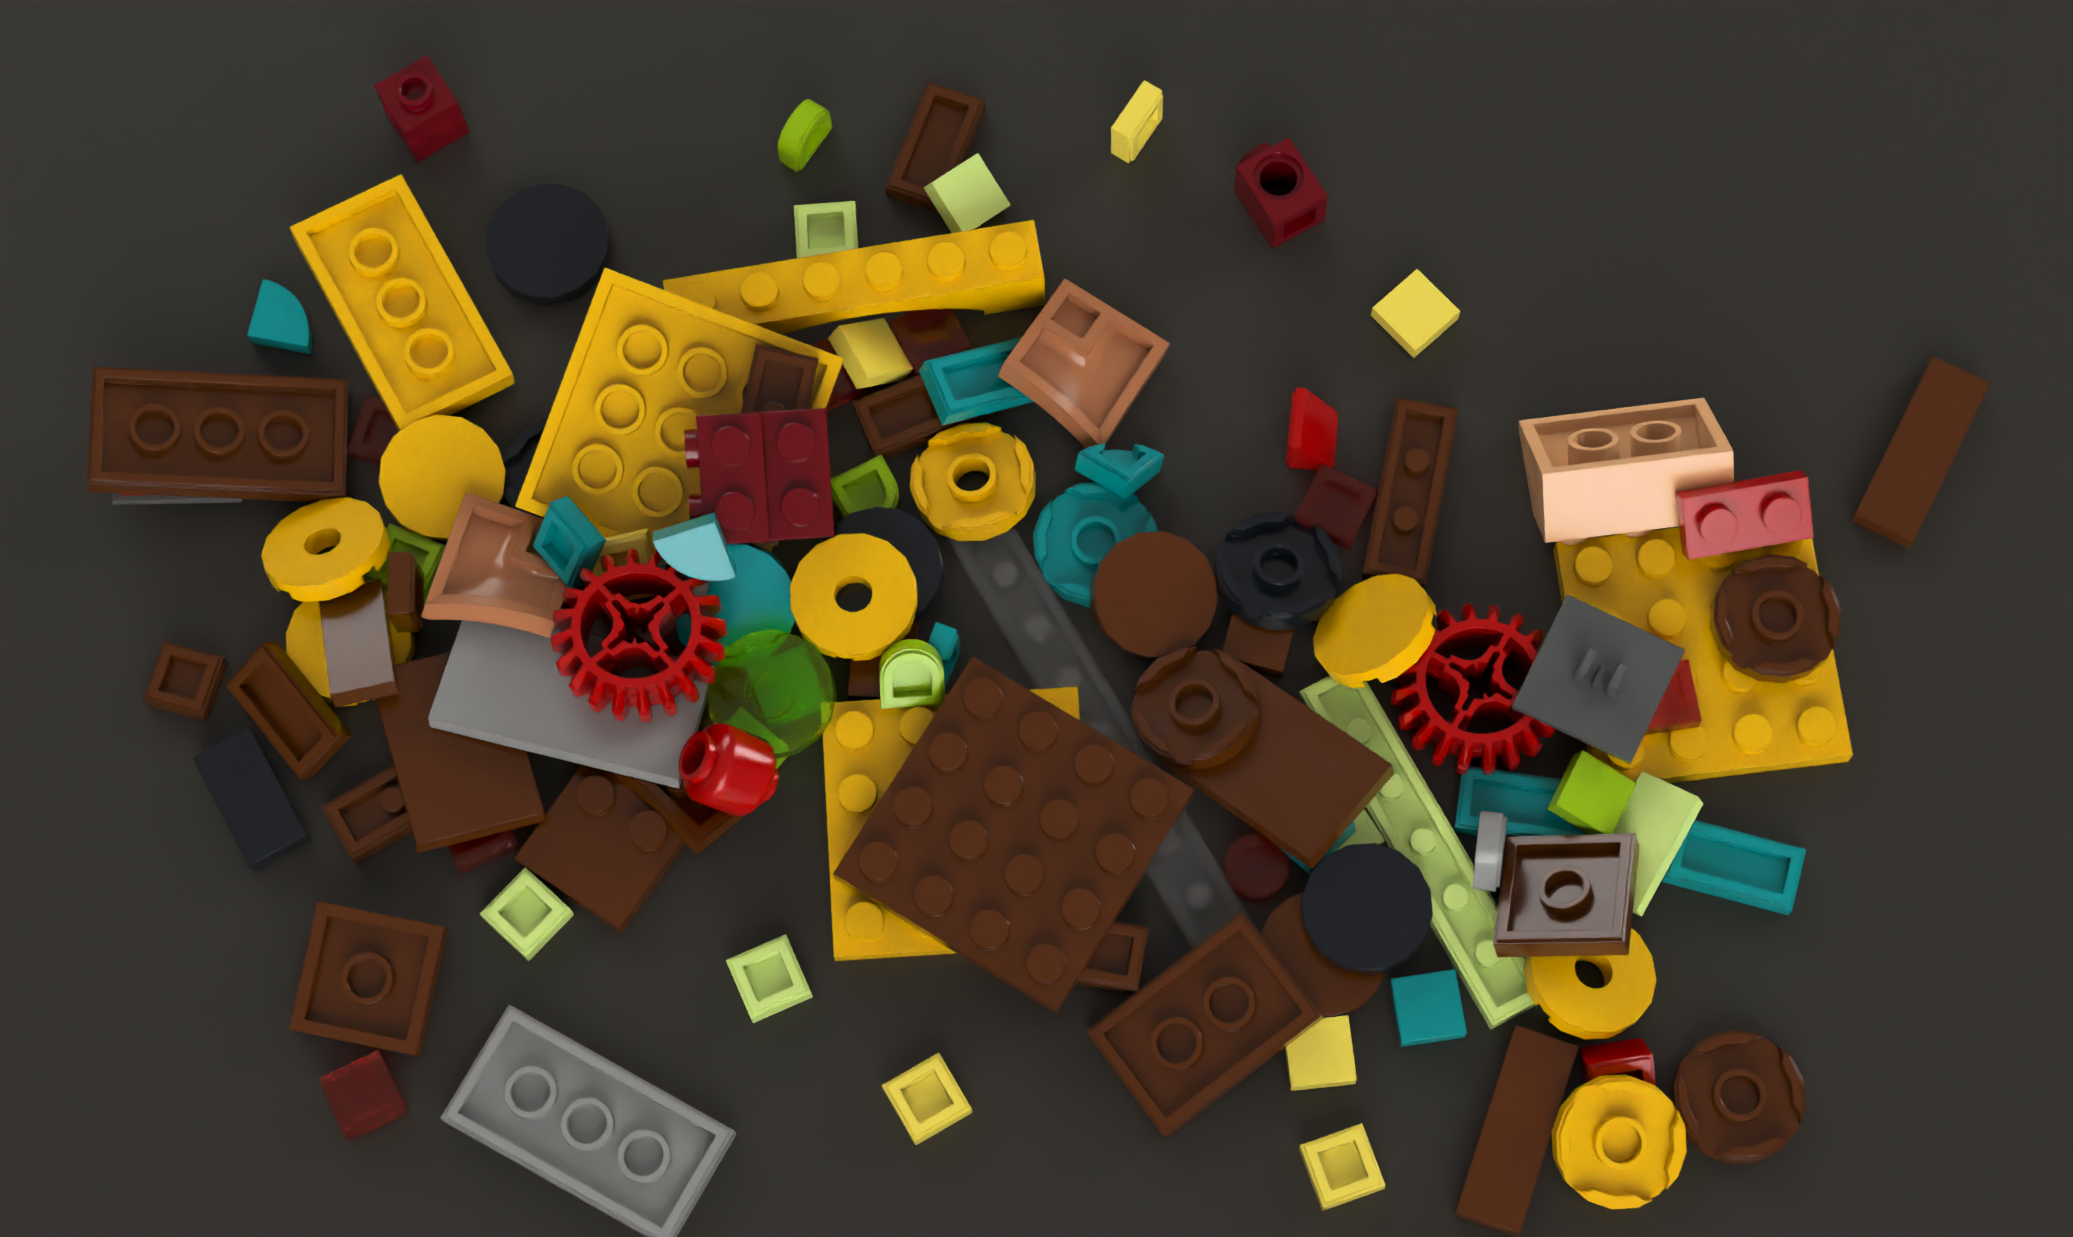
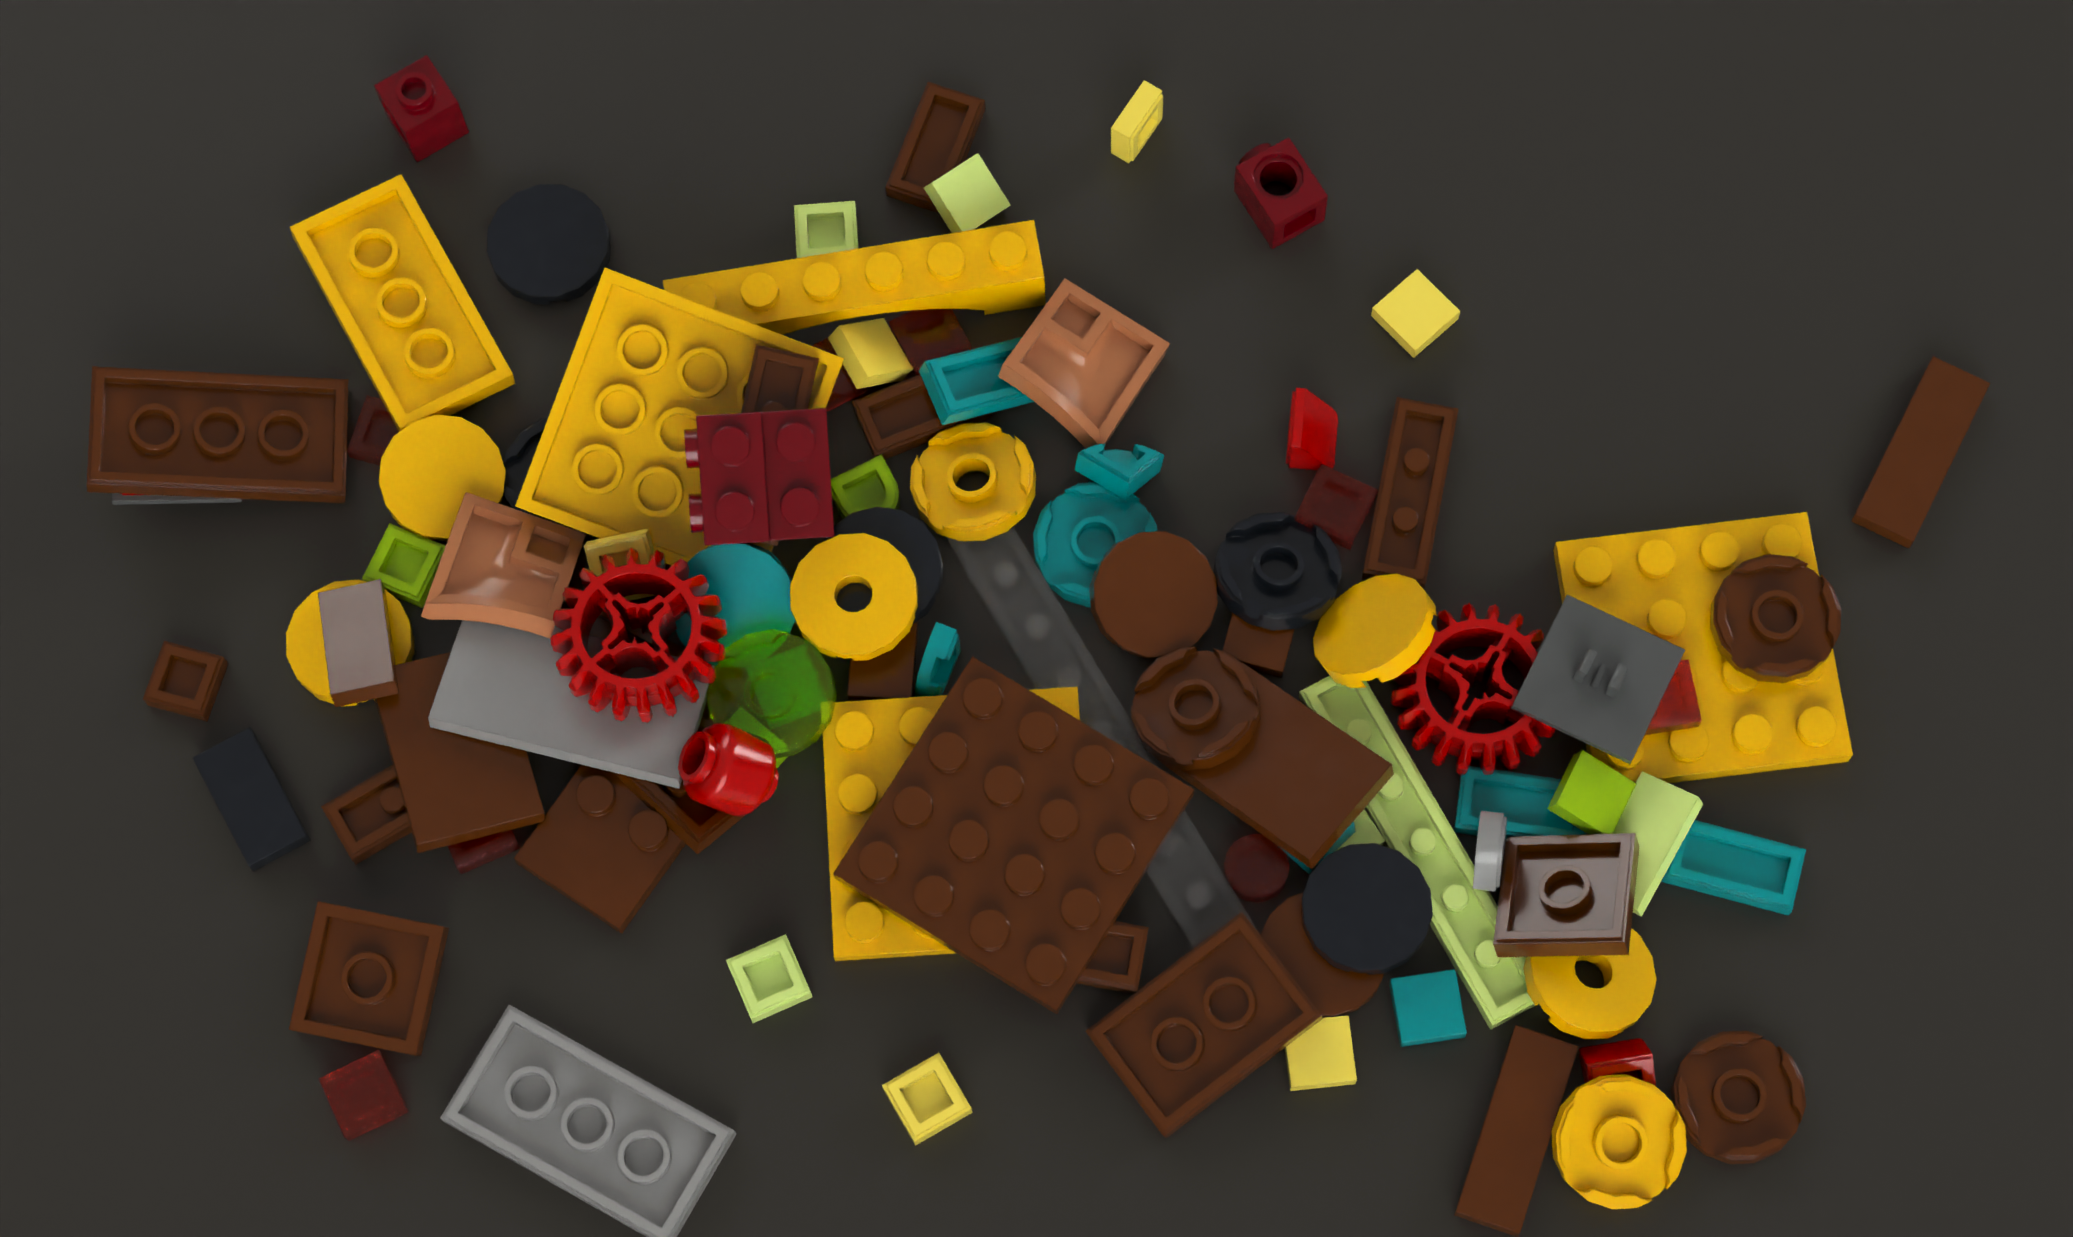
(280, 320): teal tile -> none
(288, 710): reddish brown tile -> none
(339, 522): yellow tile -> none
(405, 592): reddish brown tile -> none
(526, 914): yellowish green tile -> none
(568, 541): teal tile -> none
(696, 549): tile -> none
(803, 134): lime tile -> none
(911, 675): lime tile -> none
(1342, 1167): light yellow tile -> none
(1620, 467): light nougat slope -> none
(1744, 514): plate -> none

